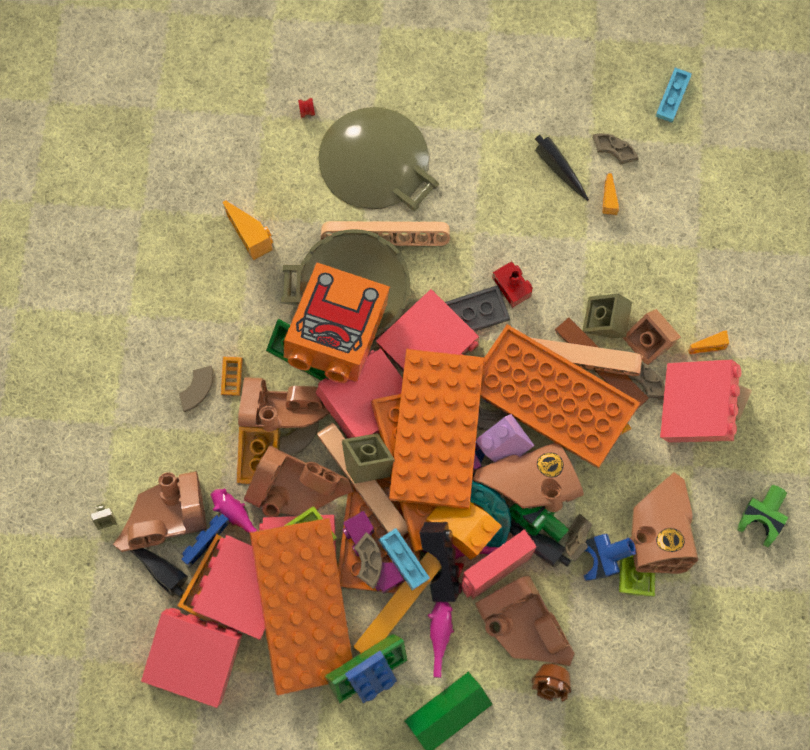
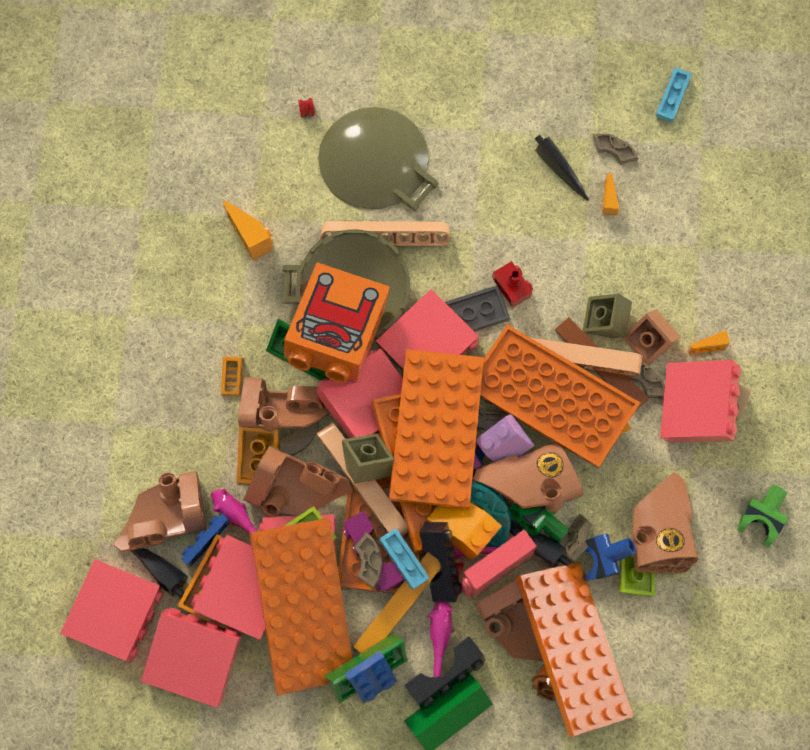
(103, 517): olive tile -> none
(112, 610): none -> coral brick
(198, 389): dark tan tile -> none
(427, 689): none -> black arch
(574, 648): none -> plate

